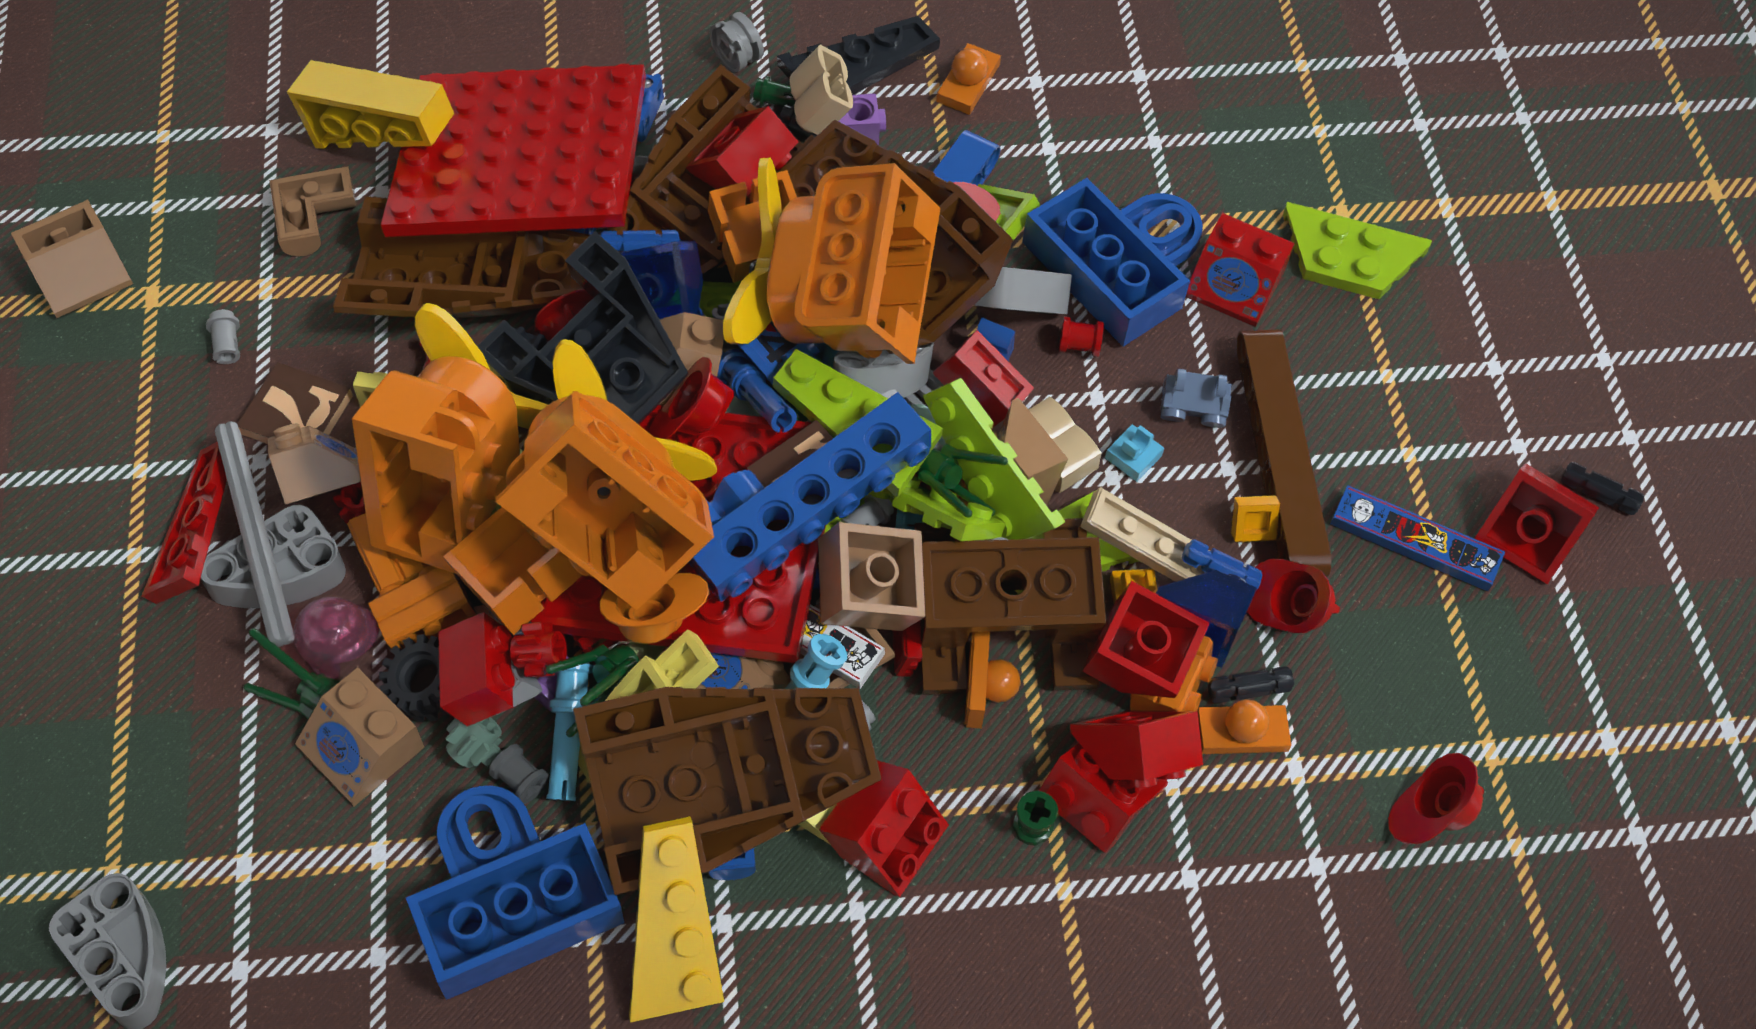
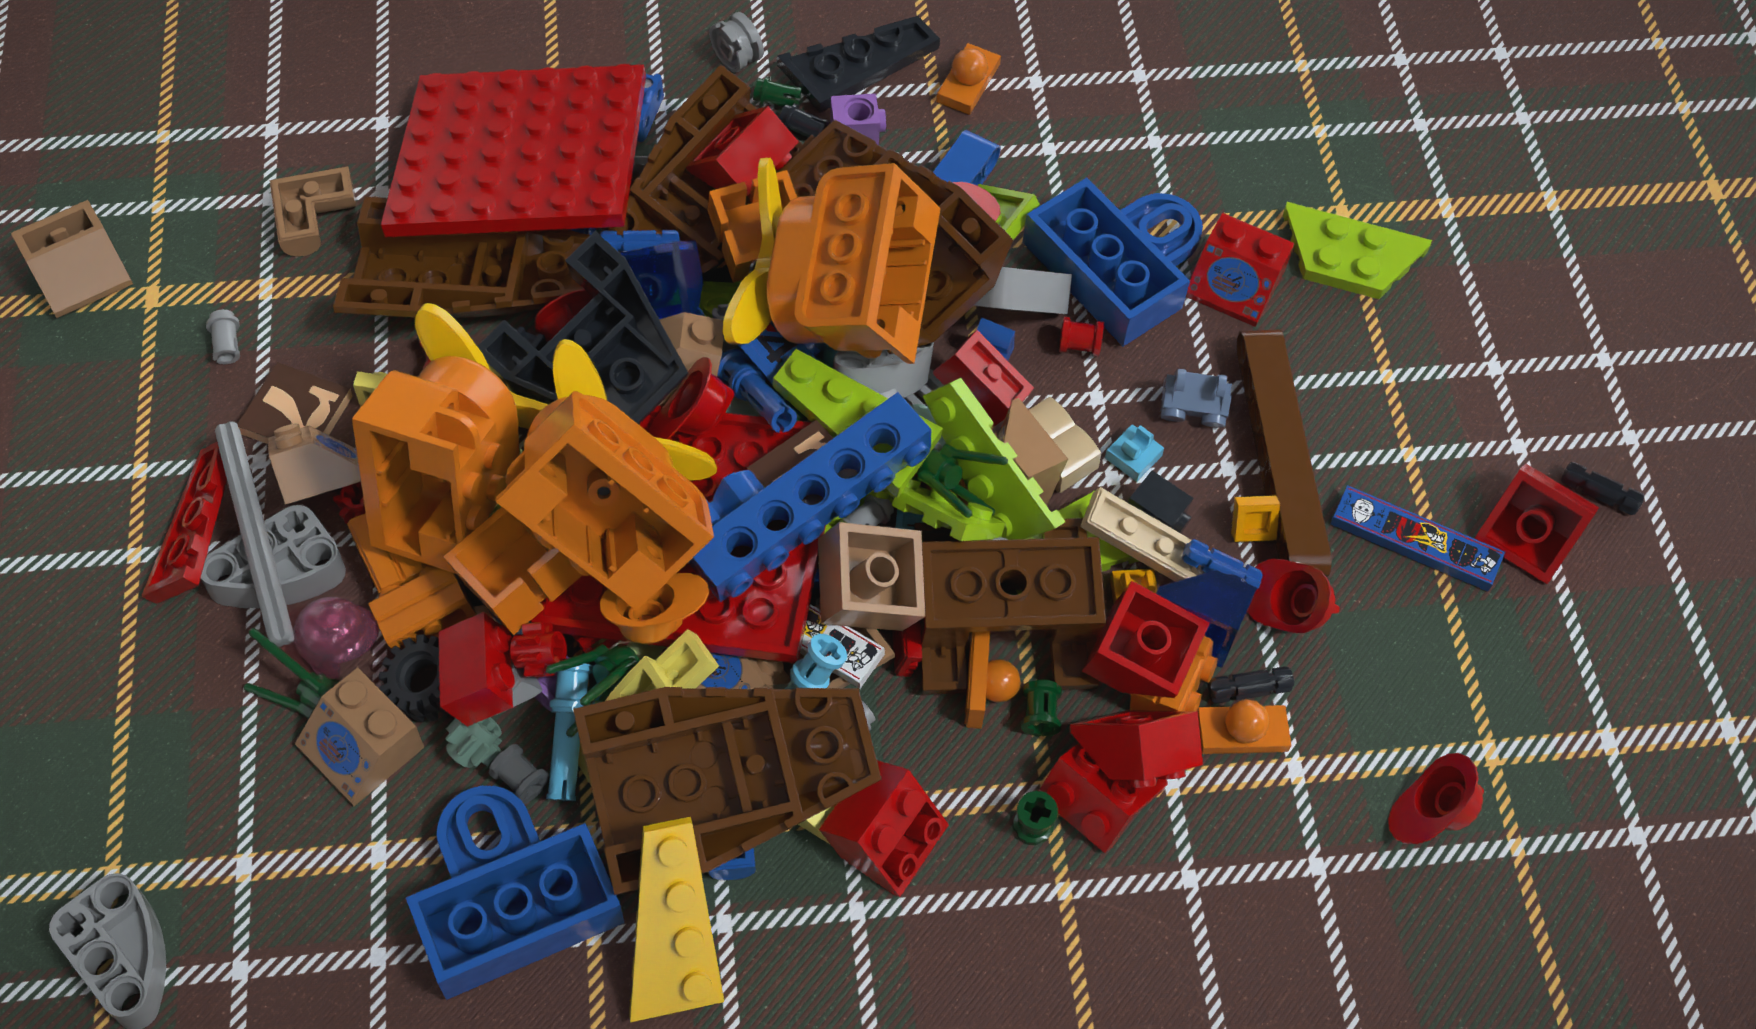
(368, 107): yellow wedge -> none
(820, 90): tan brick -> none
(1041, 708): none -> dark green bush
(1162, 501): none -> black brick

